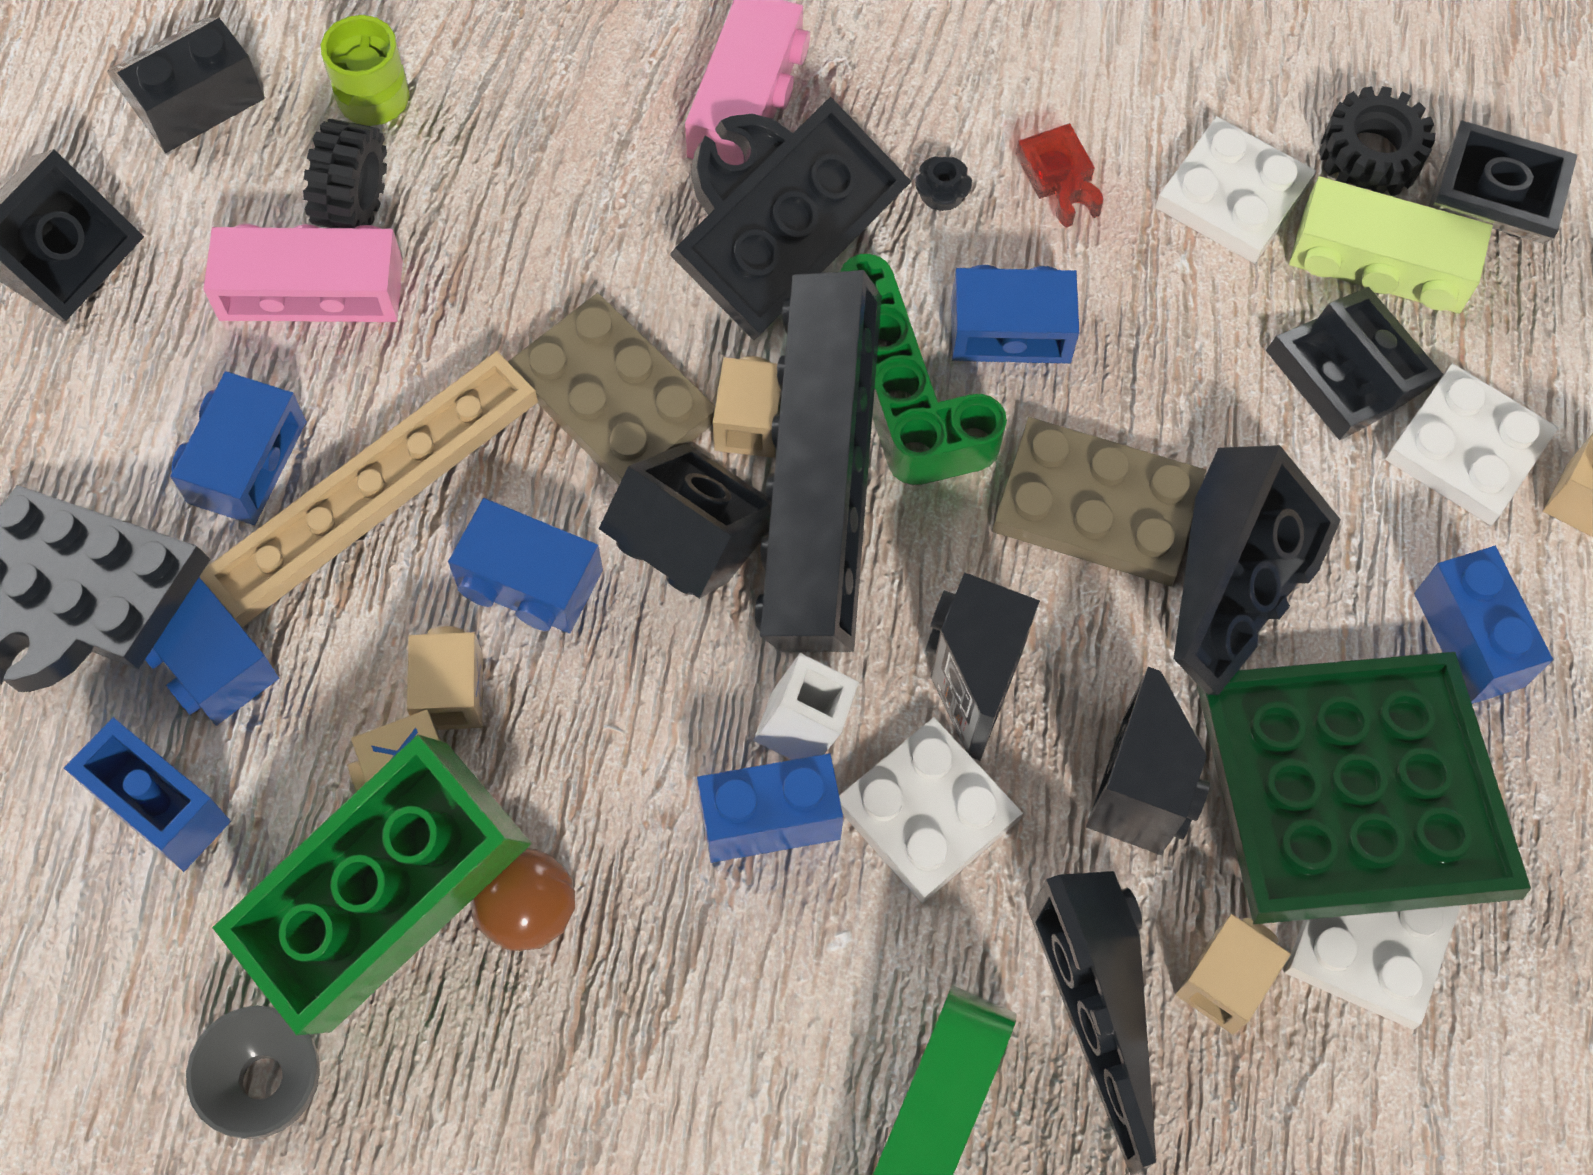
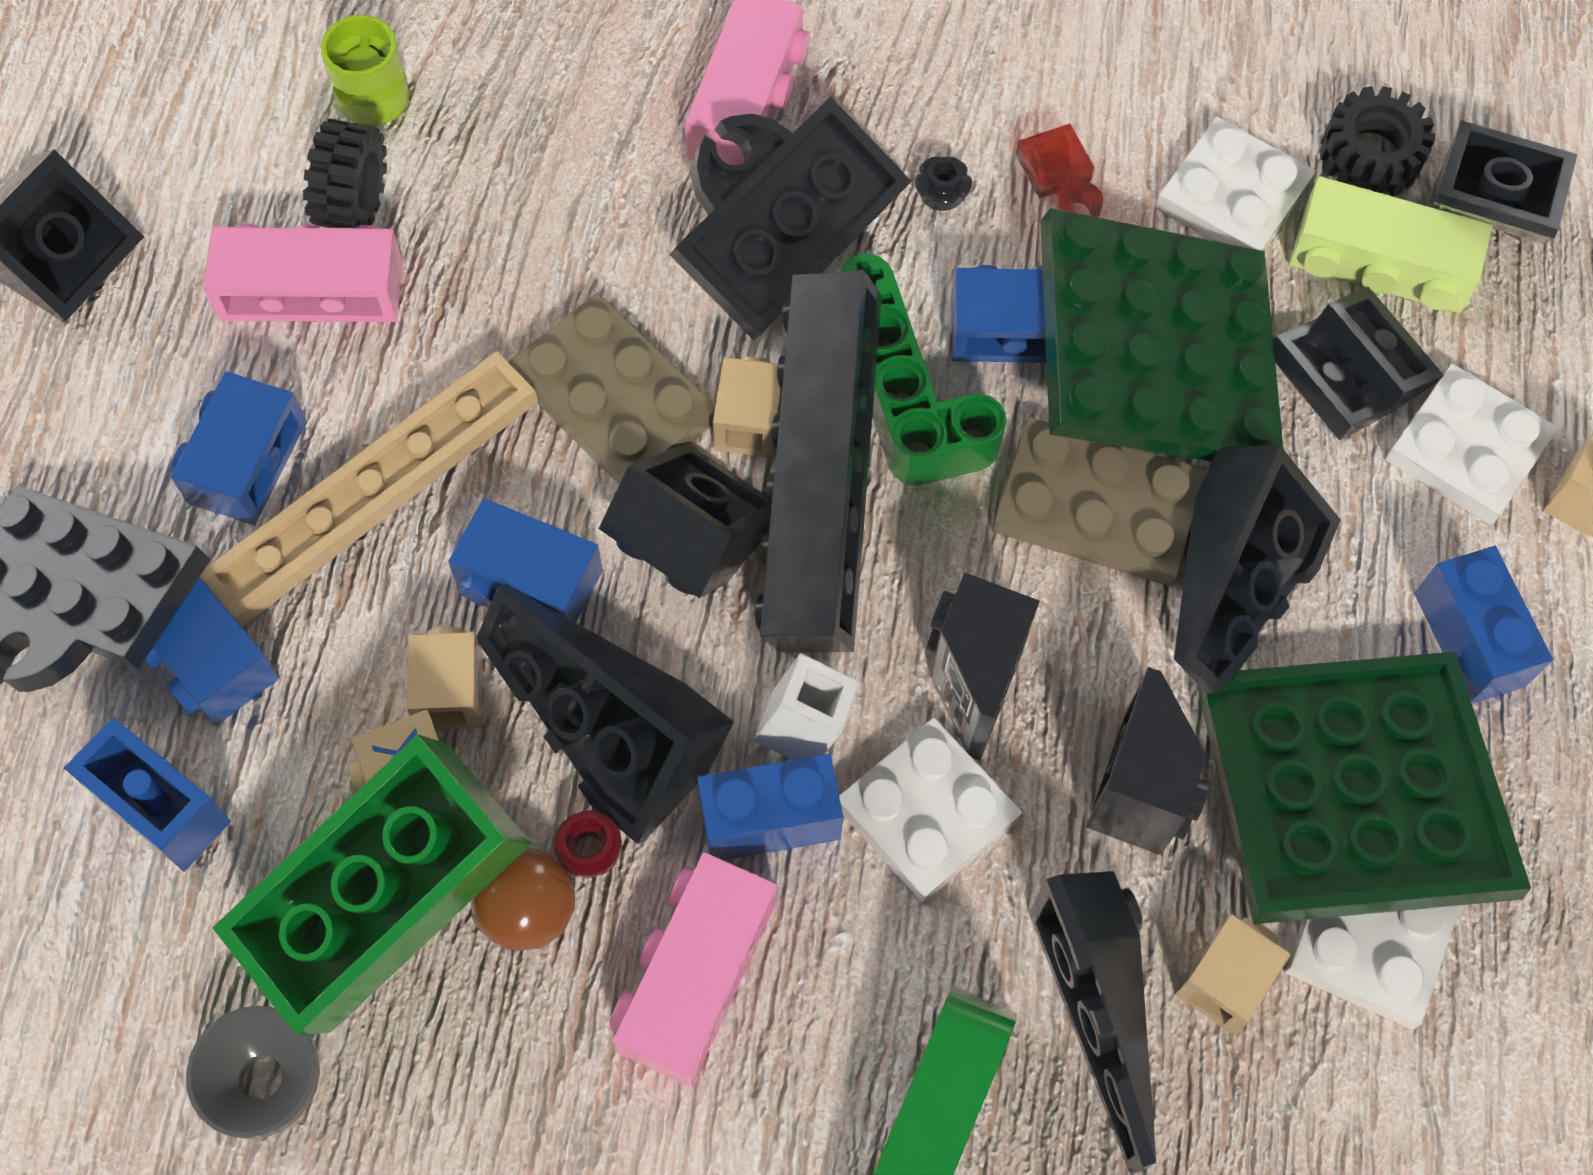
(188, 82): black slope -> none
(583, 825): none -> dark red plate
(616, 717): none -> black wedge
(693, 968): none -> bright pink brick
(1156, 338): none -> dark green plate

